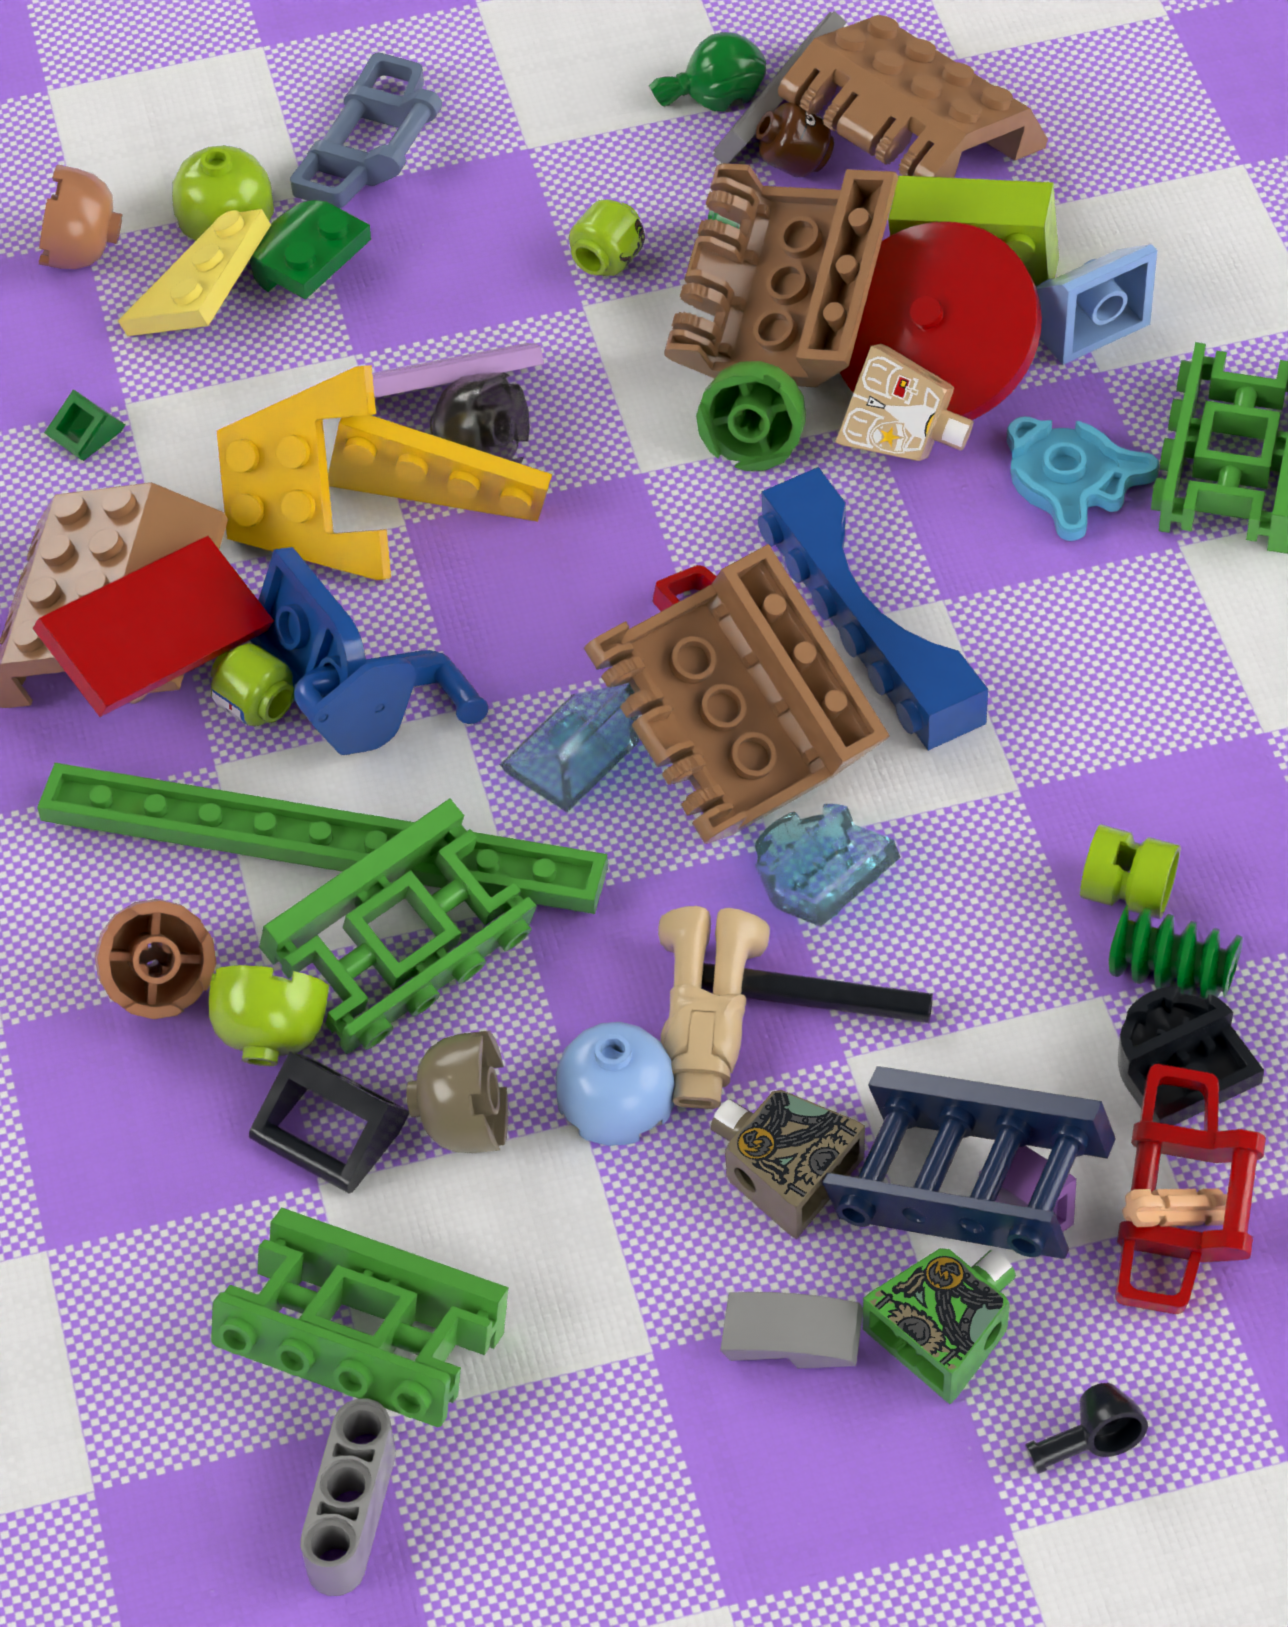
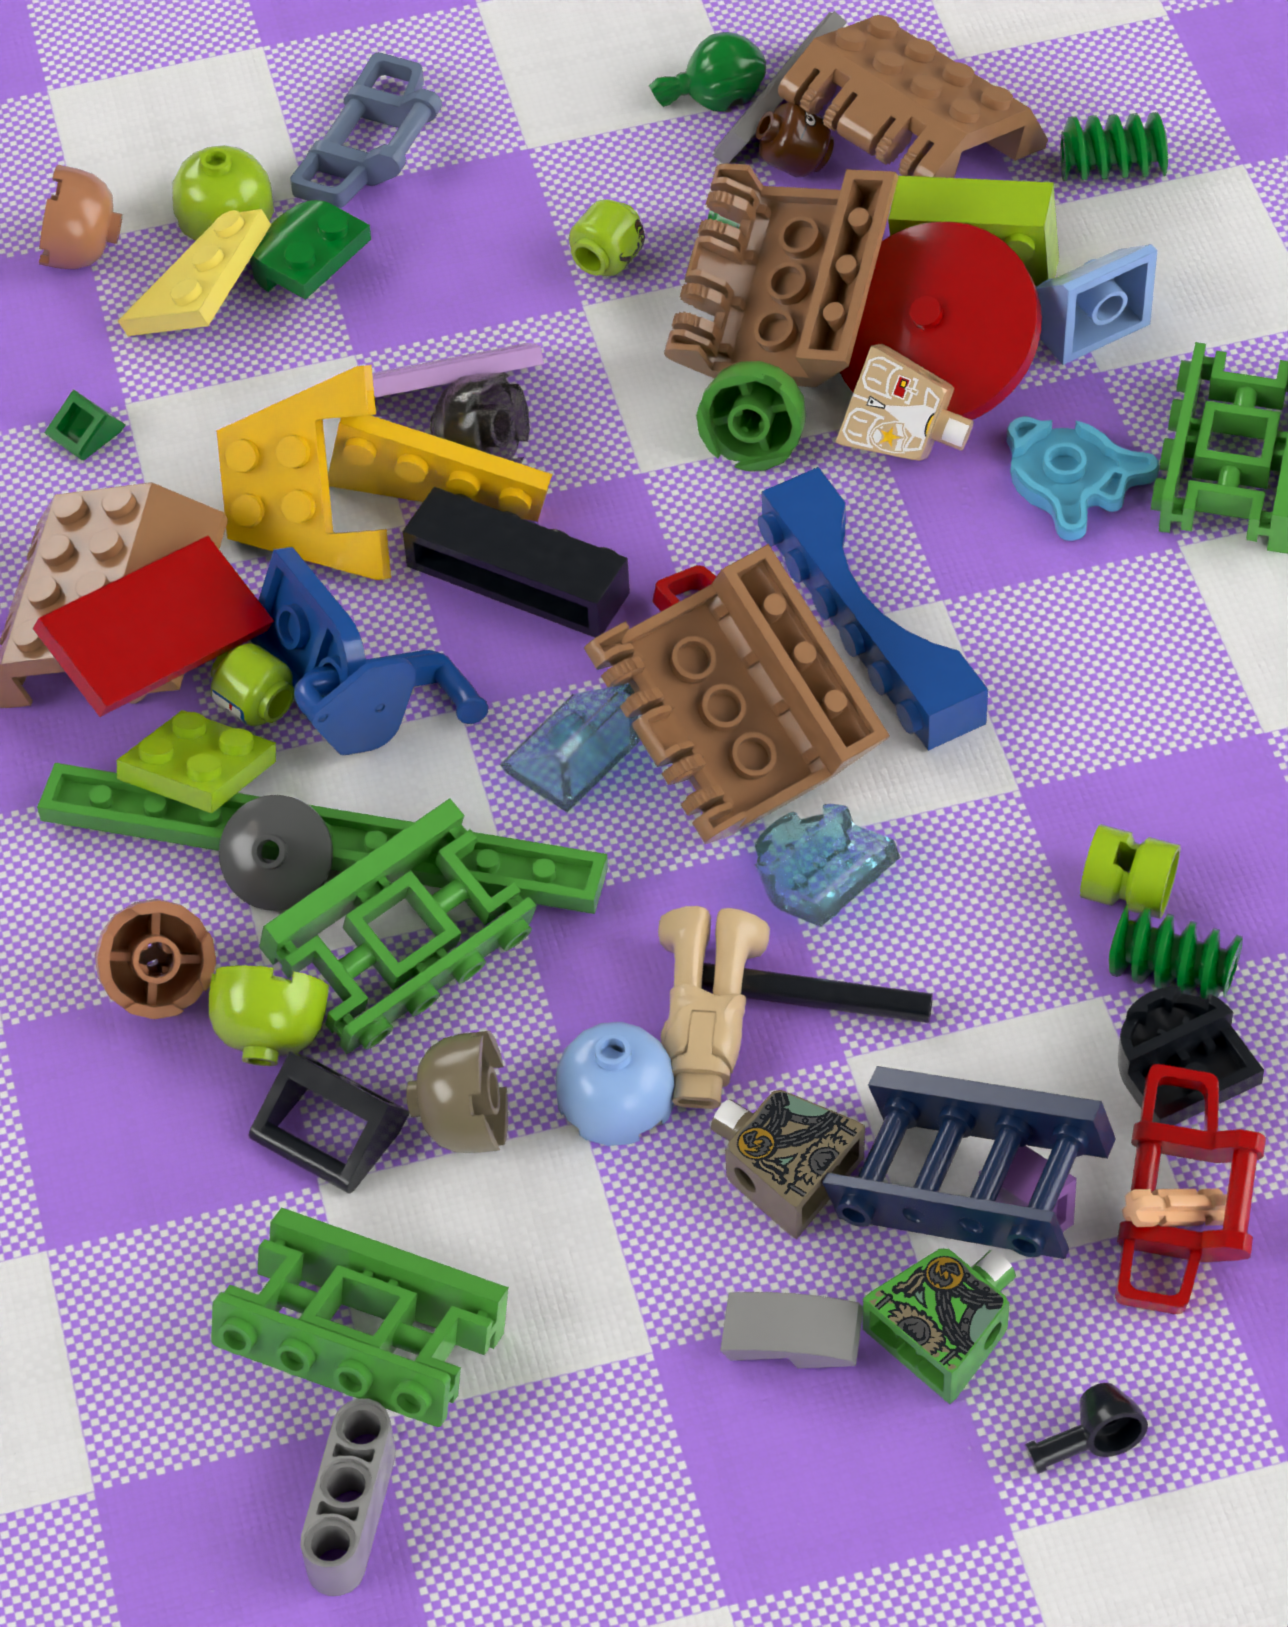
(196, 761): none -> lime plate
(302, 859): none -> dark grey dish
(516, 562): none -> black brick
(1113, 145): none -> green piece

